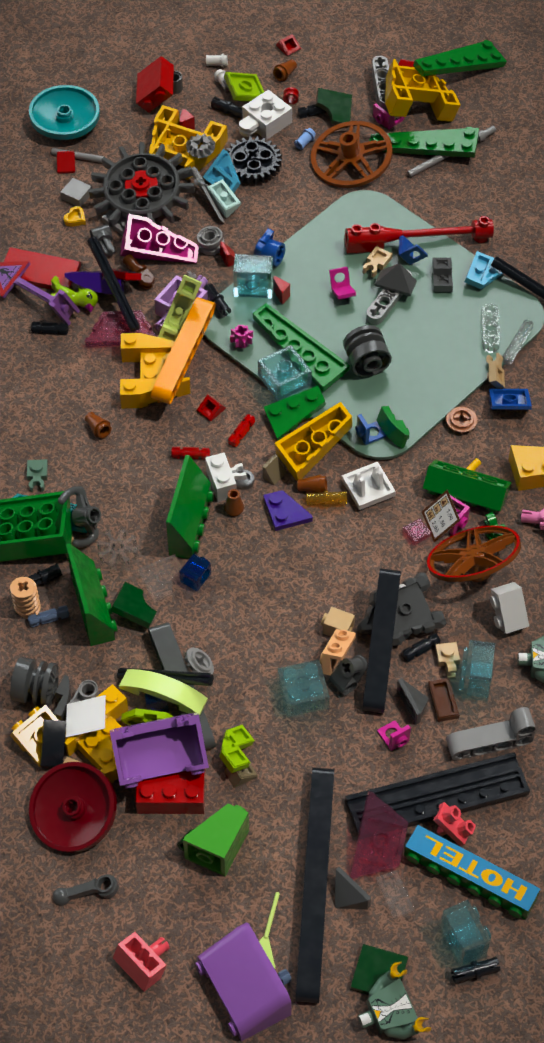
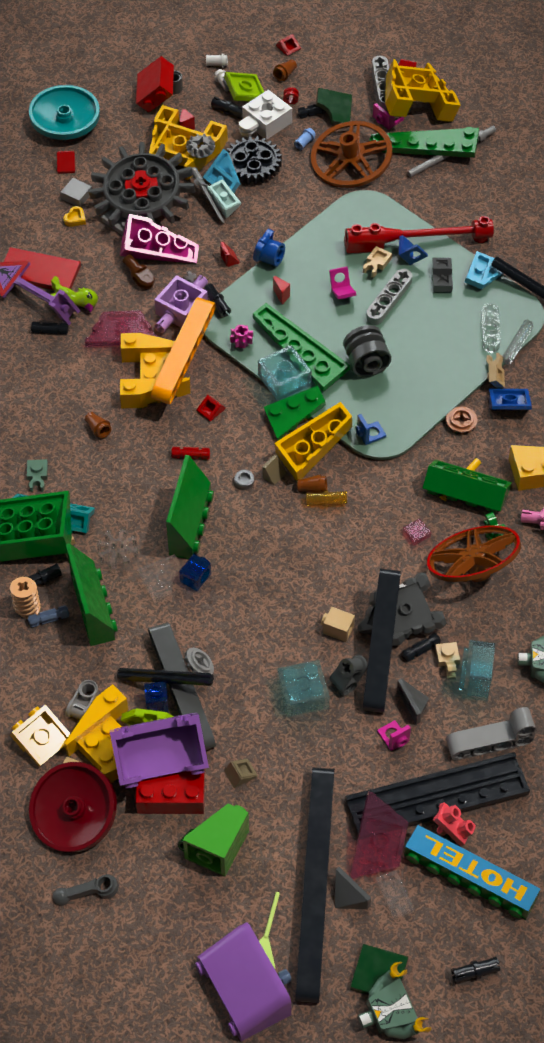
(34, 682): dark grey wheel -> none
(52, 743): black slope -> none
(63, 697): dark grey slope -> none
(81, 156): light grey bar -> none
(83, 515): dark grey piece -> none
(85, 716): white sticker -> none
(92, 280): dark purple slope -> none
(105, 238): dark grey axle -> none
(113, 284): black axle -> none
(127, 275): red tile -> none
(132, 606): dark green tile -> none
(140, 960): coral brick -> none
(164, 688): yellowish green slope -> none
(180, 308): yellowish green slope -> none
(209, 240): light grey wheel -> none
(222, 476): white brick -> none
(232, 743): lime tile -> none
(233, 504): dark orange cone -> none
(241, 430): red axle -> none
(253, 276): clear light blue brick -> none
(285, 511): dark purple wing -> none
(336, 650): light nougat bracket -> none
(368, 485): white plate -> none
(394, 429): green slope -> none
(396, 279): dark grey slope -> none
(440, 515): sticker -> none
(443, 699): reddish brown tile -> none
(463, 515): dark pink bracket -> none
(465, 933): clear light blue brick -> none
(467, 58): green wing -> none
(509, 607): white brick -> none

